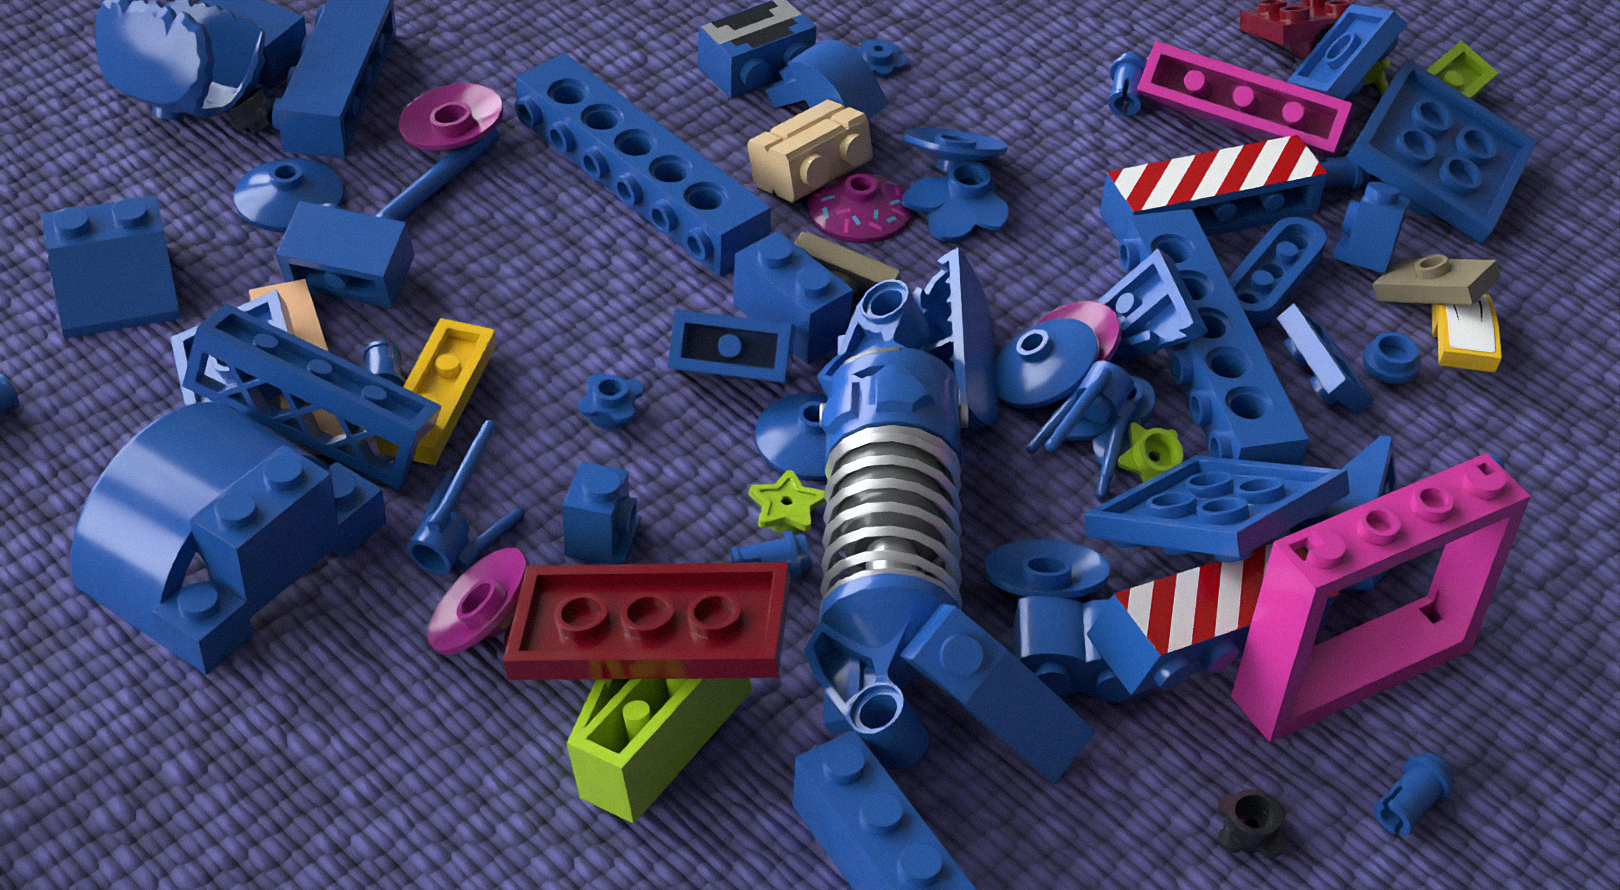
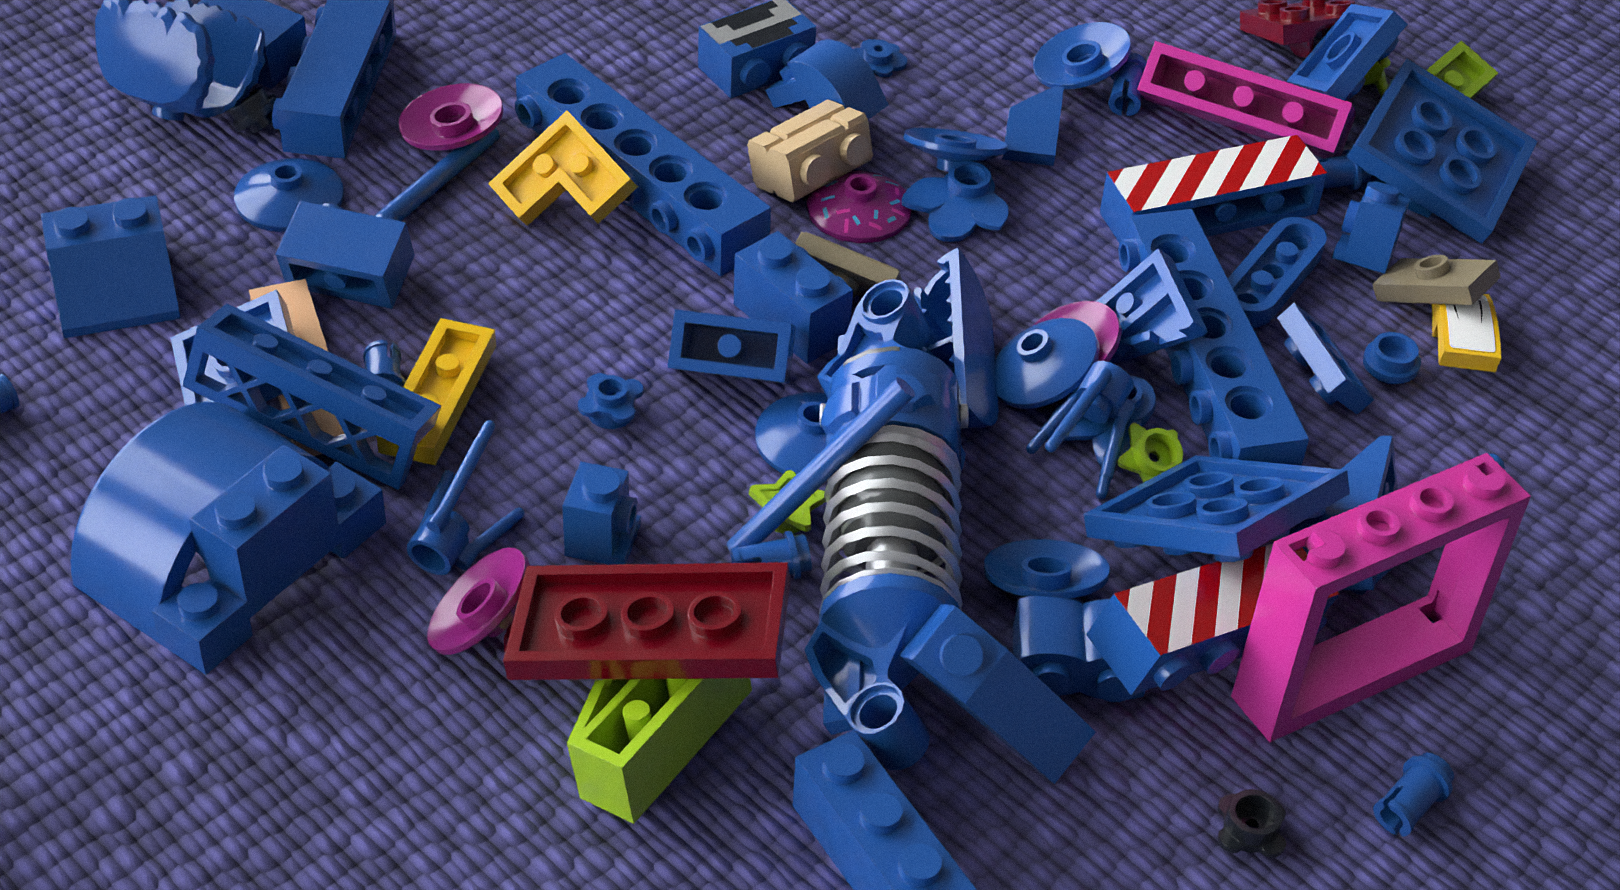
(561, 161): none -> yellow plate
(824, 464): none -> blue bar
(1034, 128): none -> blue slope
(1082, 55): none -> blue dish

